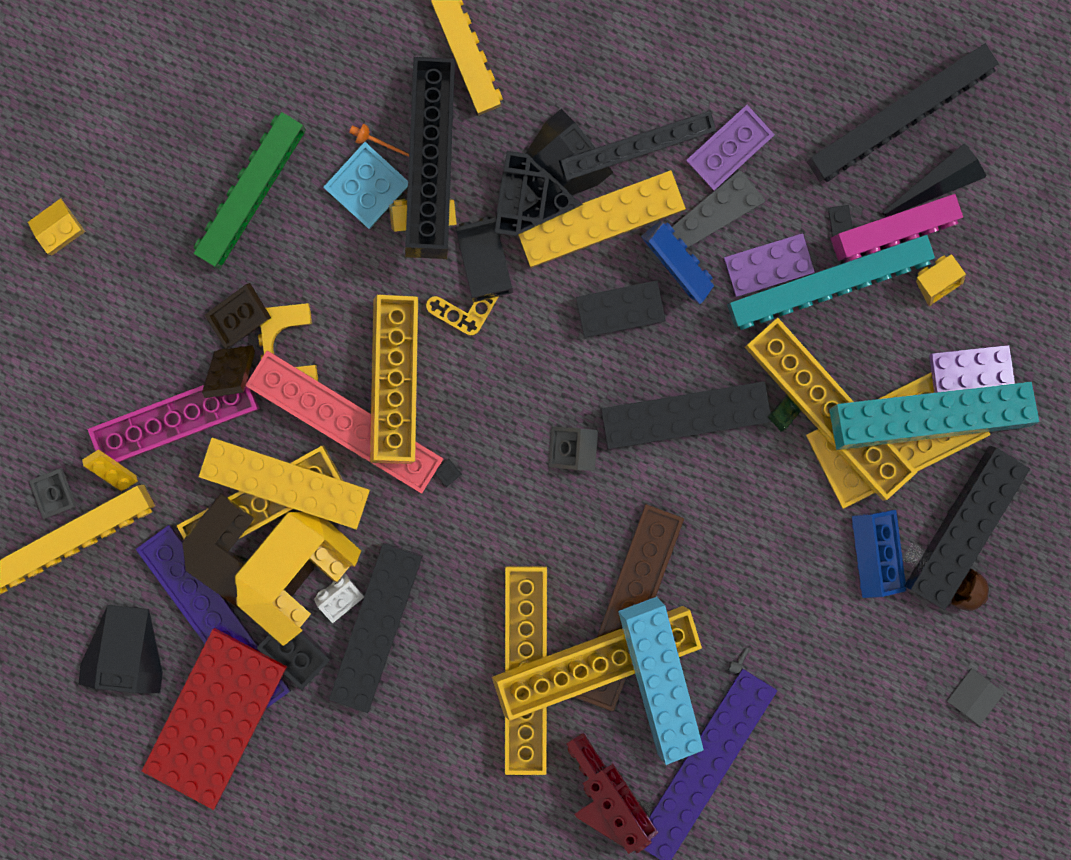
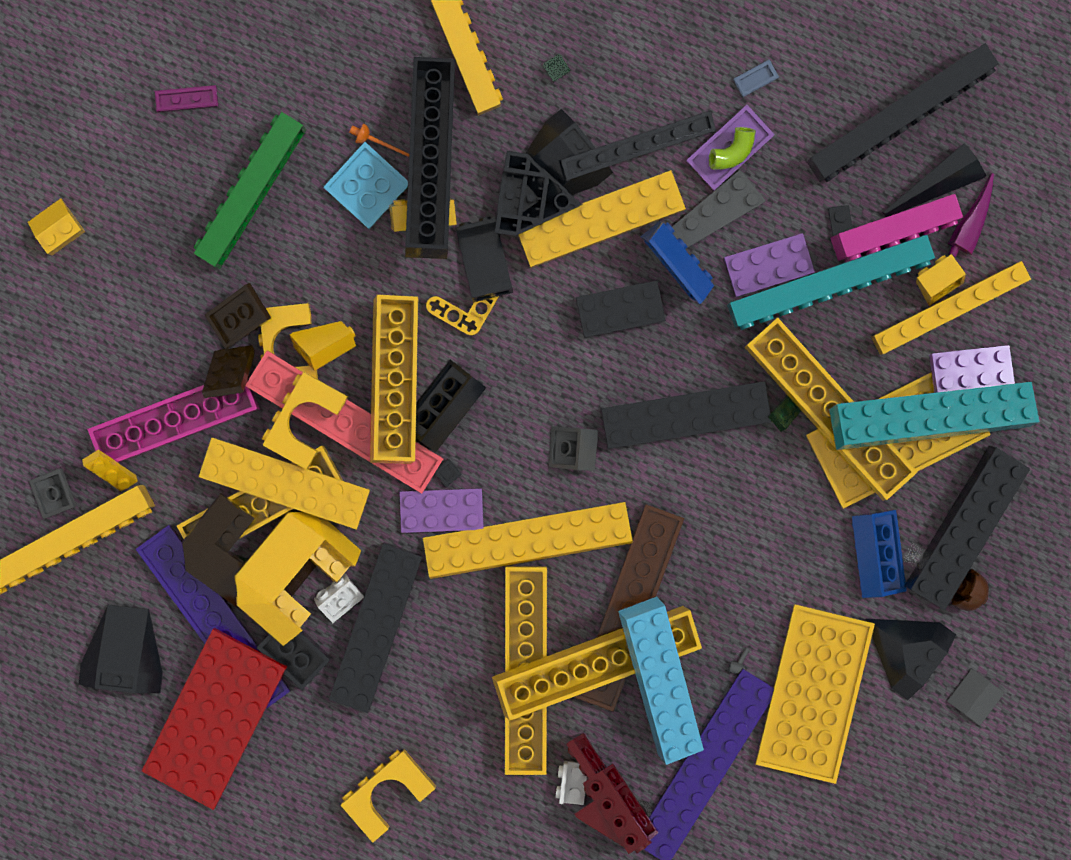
(186, 98): none -> magenta tile
(280, 436): none -> yellow arch
(323, 343): none -> yellow slope
(399, 768): none -> yellow arch
(441, 510): none -> medium lavender plate
(445, 404): none -> black slope
(527, 540): none -> yellow plate
(556, 68): none -> clear green plate
(571, 786): none -> white bracket
(736, 152): none -> lime cylinder
(755, 78): none -> sand blue tile
(814, 693): none -> yellow plate
(910, 651): none -> black wedge
(951, 308): none -> yellow brick
(969, 229): none -> magenta piece

